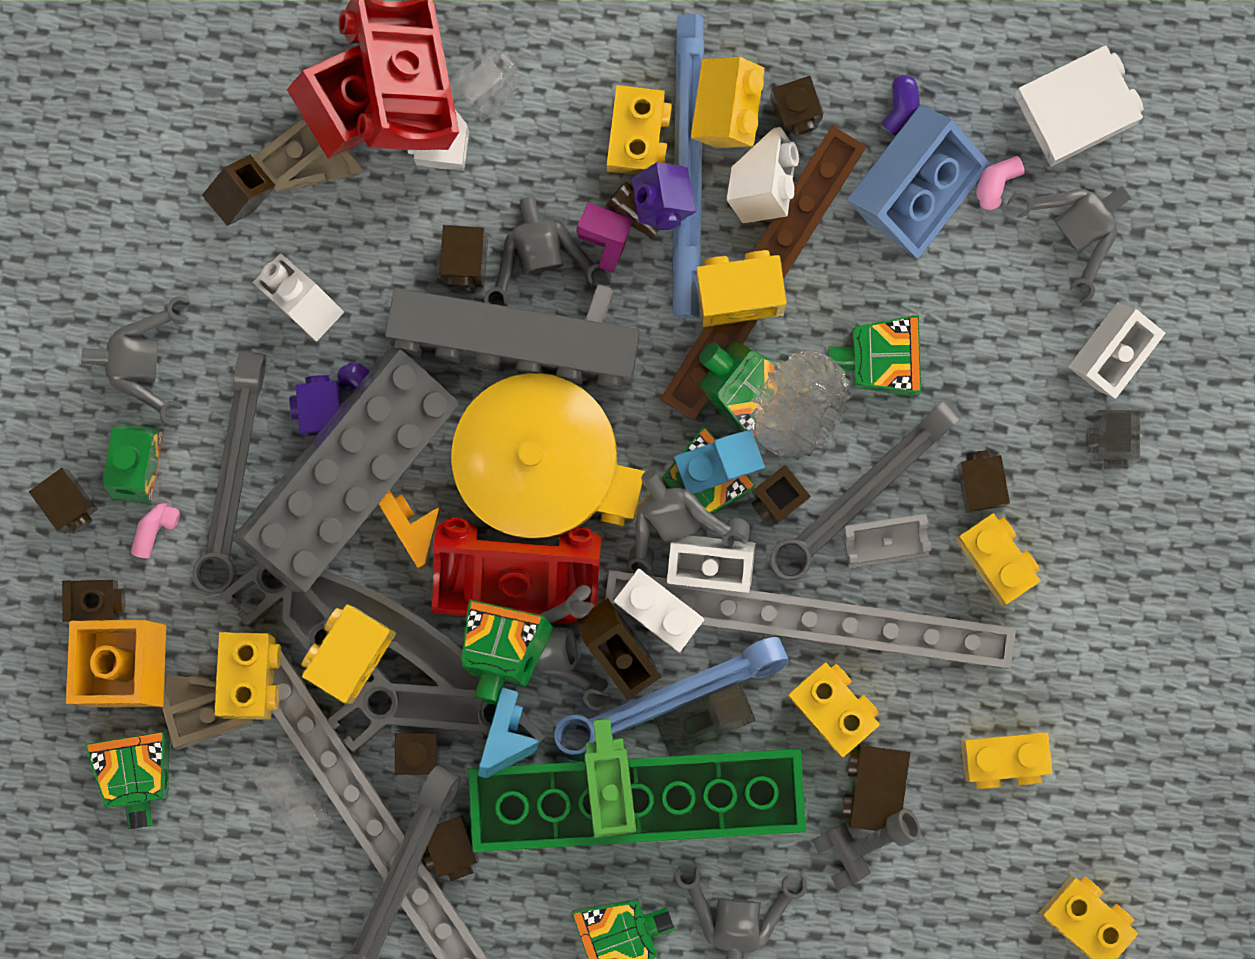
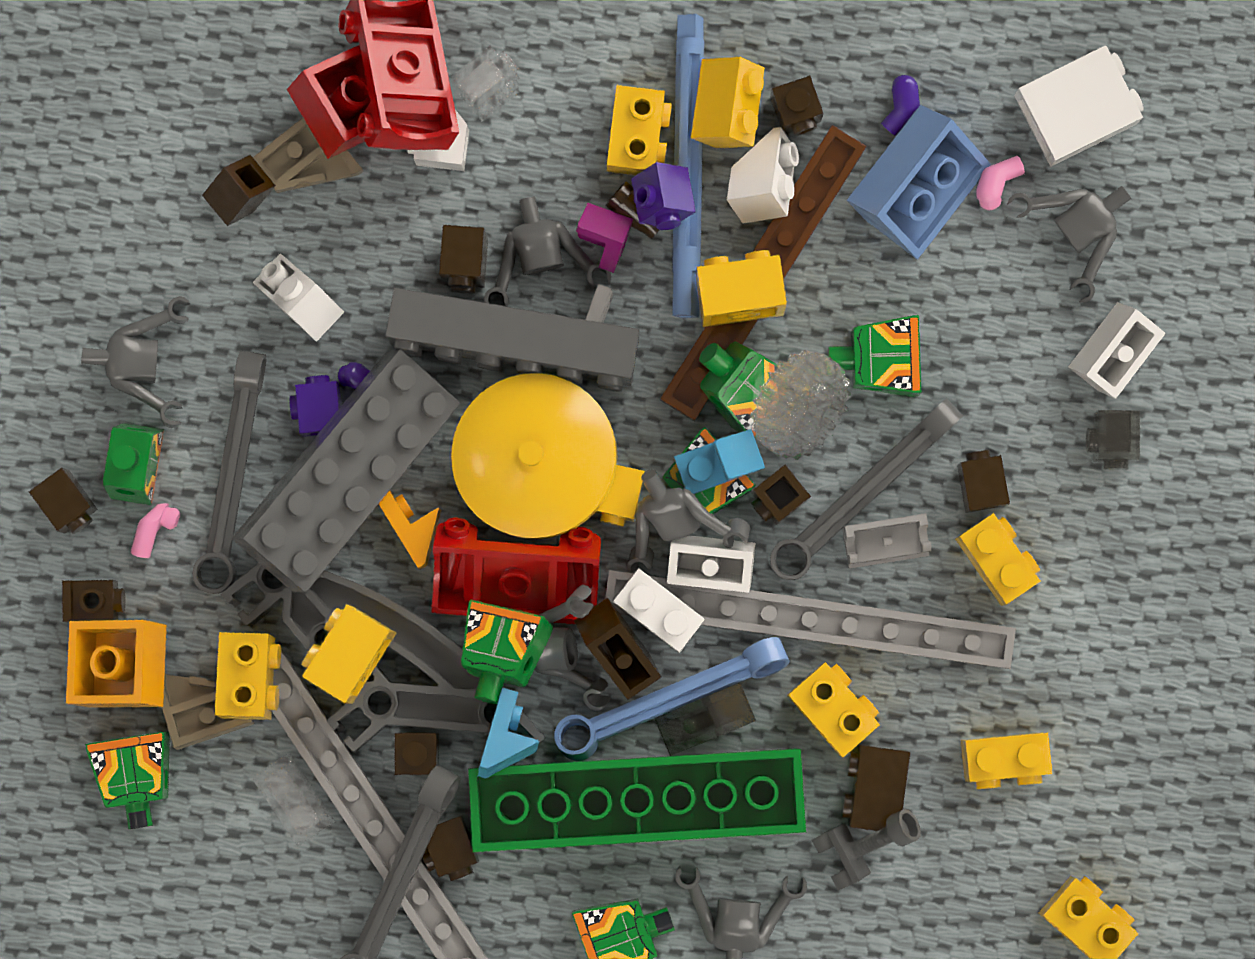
(609, 783): bright green hinge -> none

